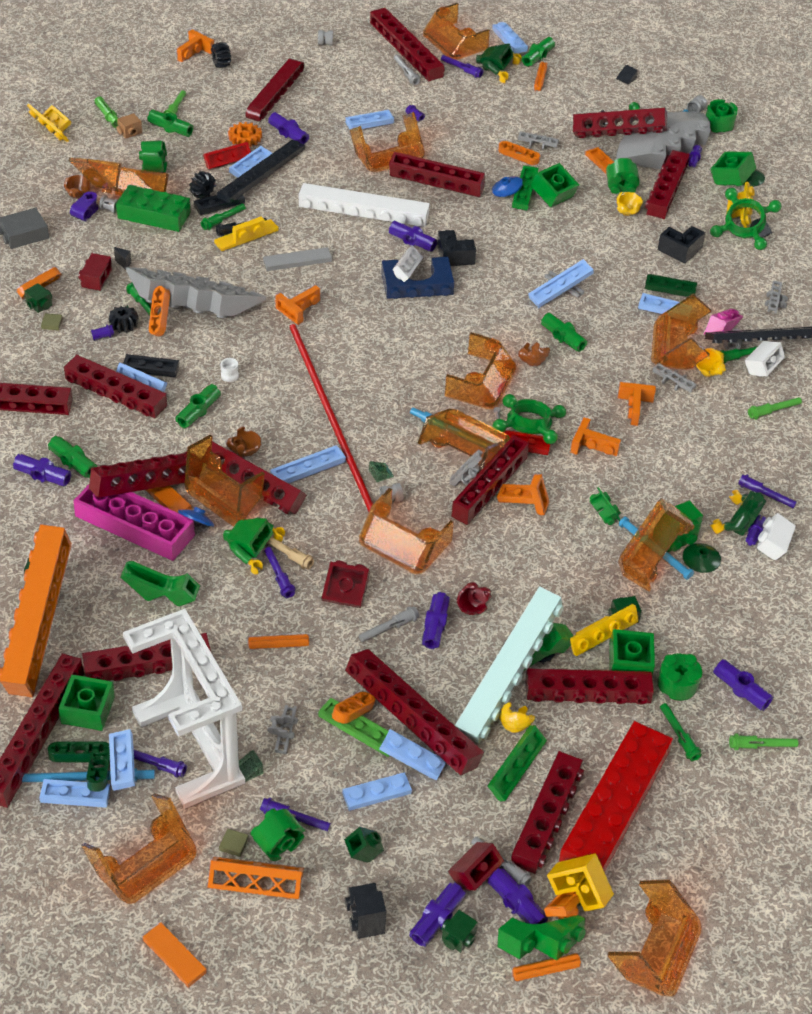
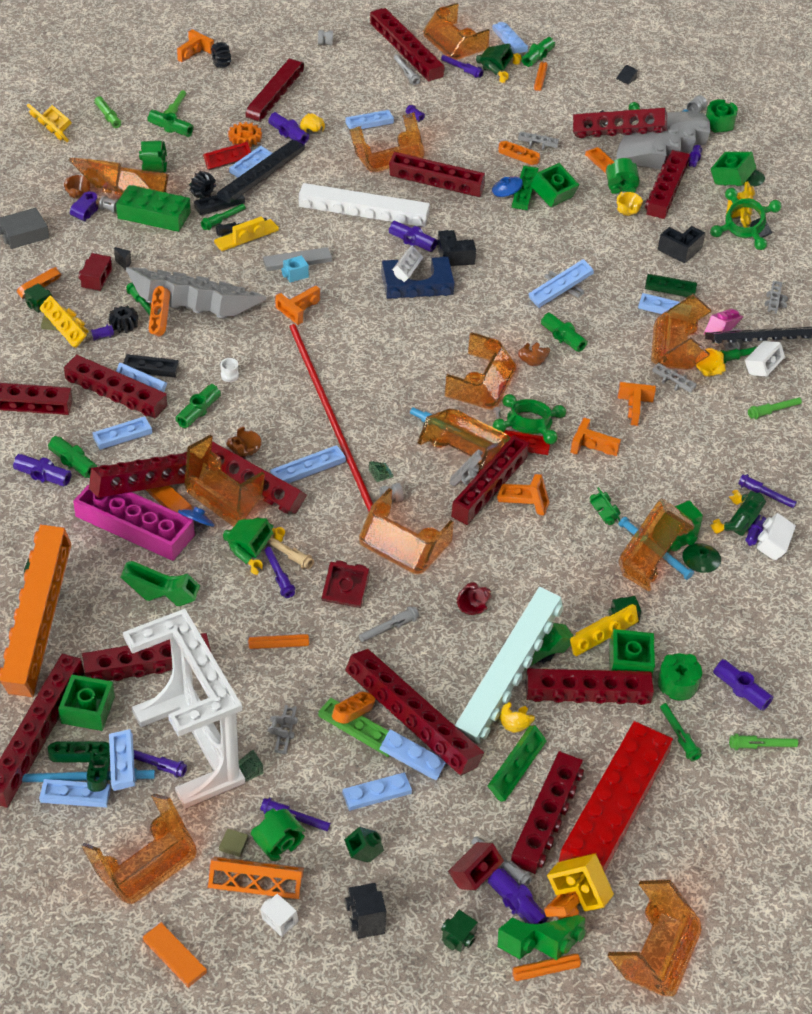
(65, 321): none -> yellow bracket
(122, 433): none -> light blue plate
(129, 126): medium nougat brick -> none
(279, 914): none -> white brick
(295, 269): none -> medium azure brick
(312, 122): none -> yellow hair
(435, 620): dark purple piece -> none
(437, 913): dark purple piece -> none

